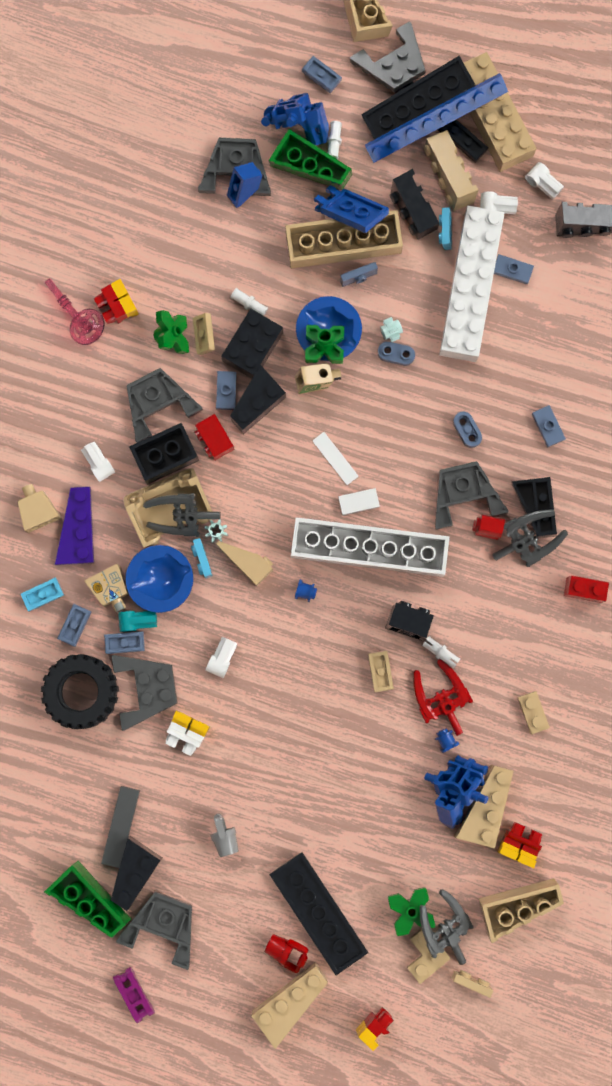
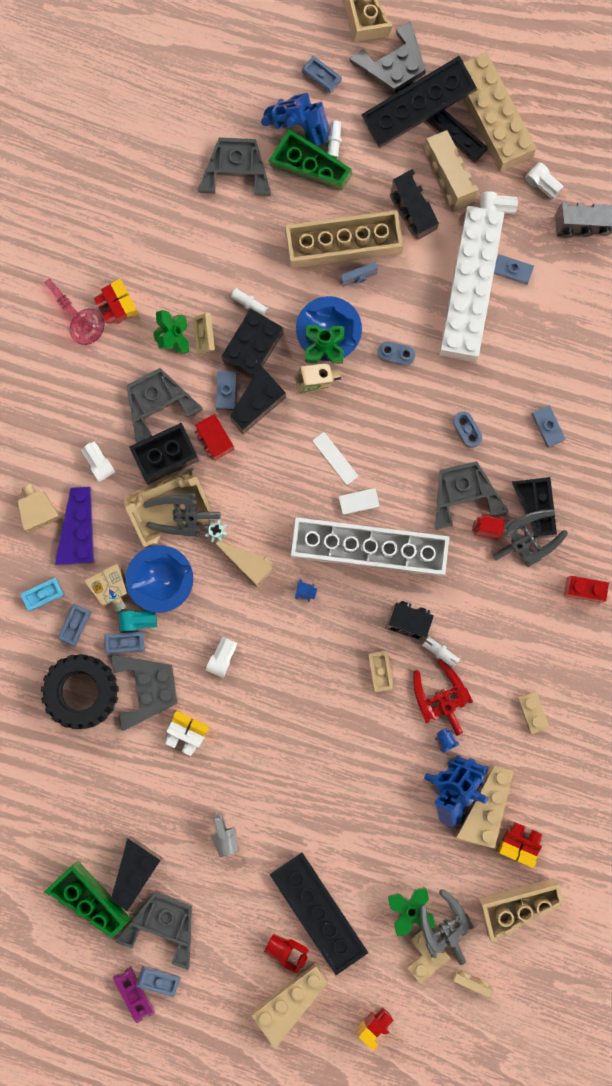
(120, 826): dark grey tile -> none
(158, 981): none -> sand blue plate
(203, 566): medium azure plate -> none
(243, 183): blue slope -> none
(351, 209): blue tile -> none
(391, 329): light aqua gear -> none
(436, 117): blue plate -> none
(445, 221): medium azure plate -> none

